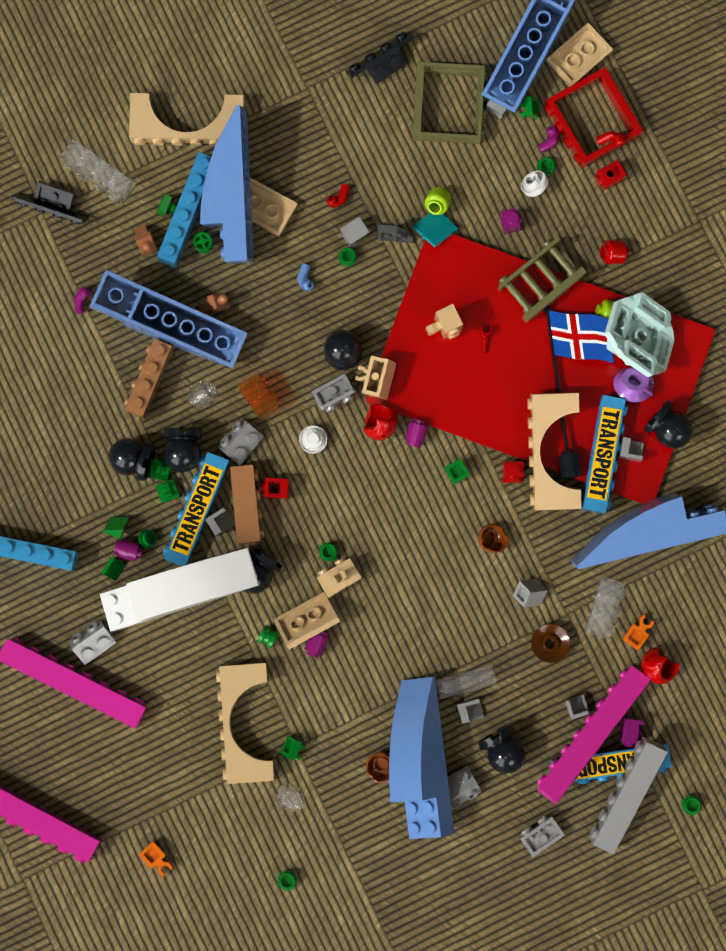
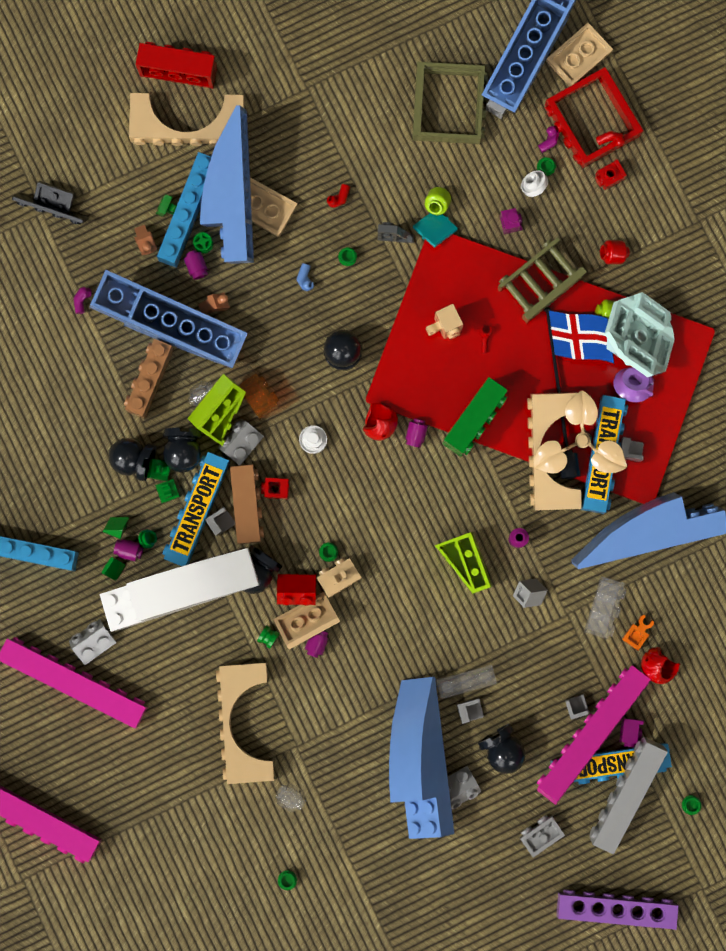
(97, 171): clear brick -> none
(154, 855): orange plate -> none
(176, 65): none -> red brick
(196, 265): none -> magenta brick
(217, 409): none -> lime wedge
(291, 748): green tile -> none
(296, 589): none -> red brick
(333, 393): light grey bracket -> none
(354, 231): light grey panel -> none
(378, 377): tan brick -> none
(378, 767): dark orange hair -> none
(384, 61): black bracket -> none
(456, 471): green tile -> none
(467, 561): none -> lime wedge
(471, 422): none -> green brick
(493, 538): dark orange hair -> none
(512, 538): none -> magenta brick
(513, 472): red brick -> none
(532, 108): green tile -> none
(560, 640): reddish brown dish -> none
(608, 456): none -> tan plant
(666, 920): none -> medium lavender brick
(671, 427): black tile -> none

